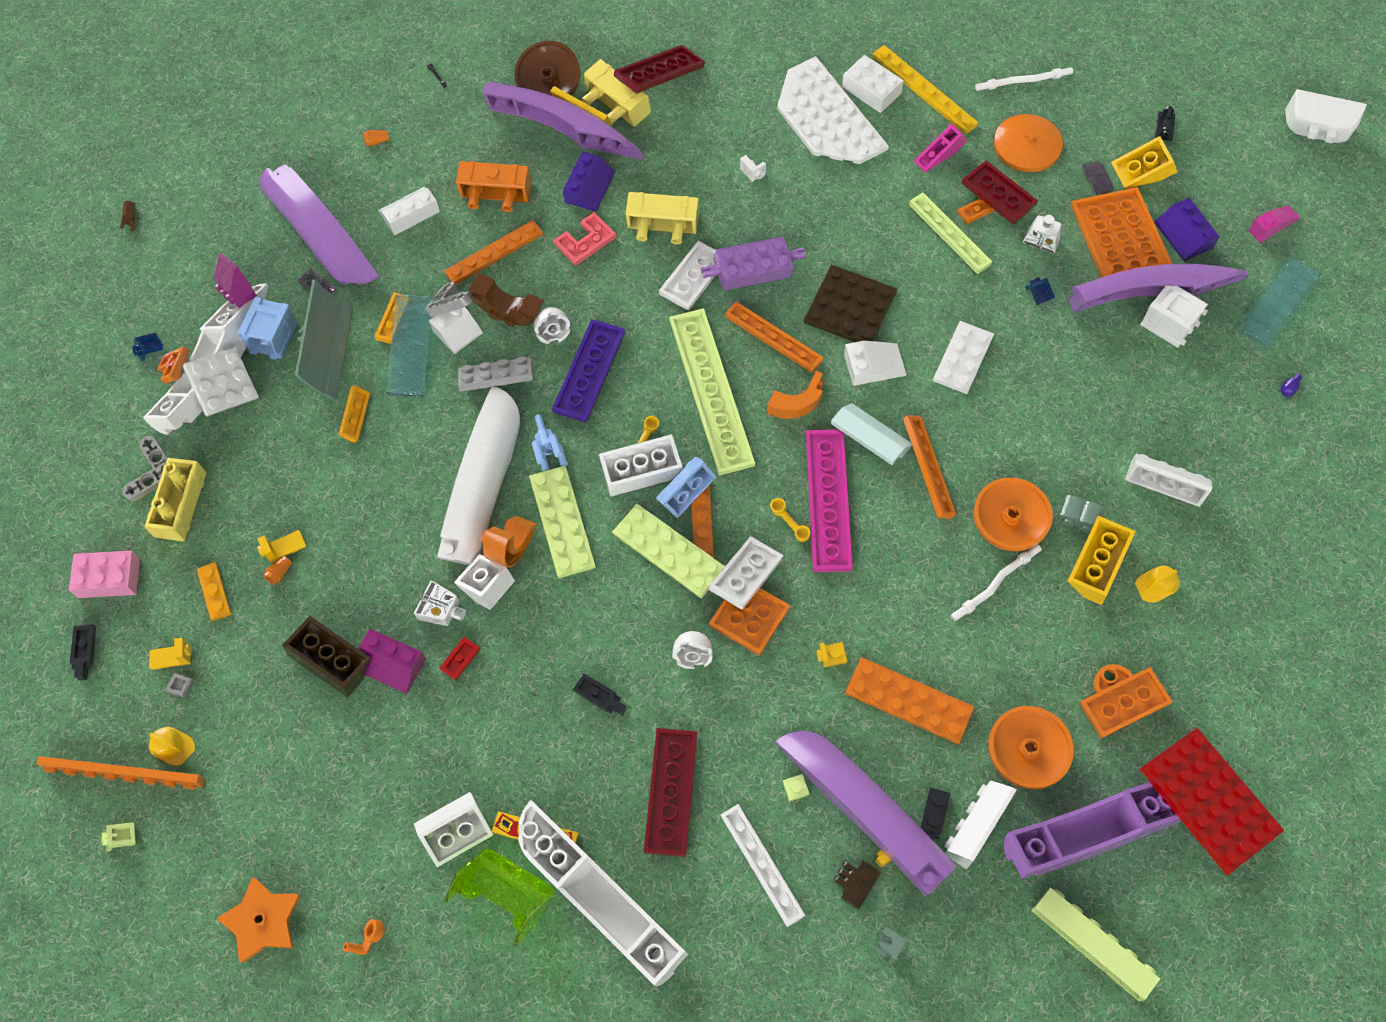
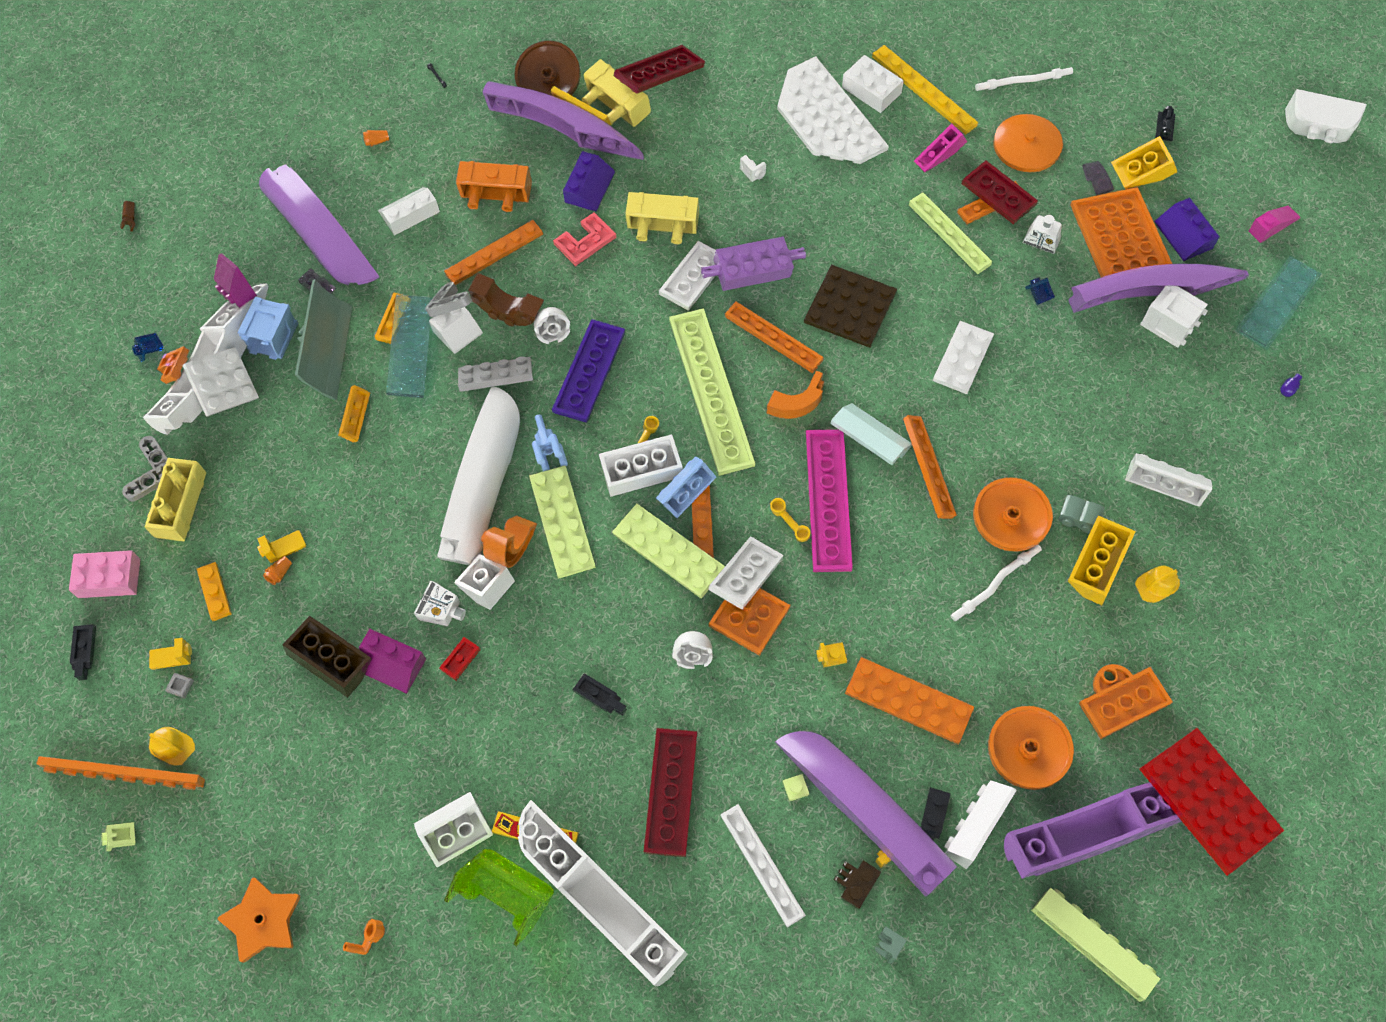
(873, 361): white slope -> none

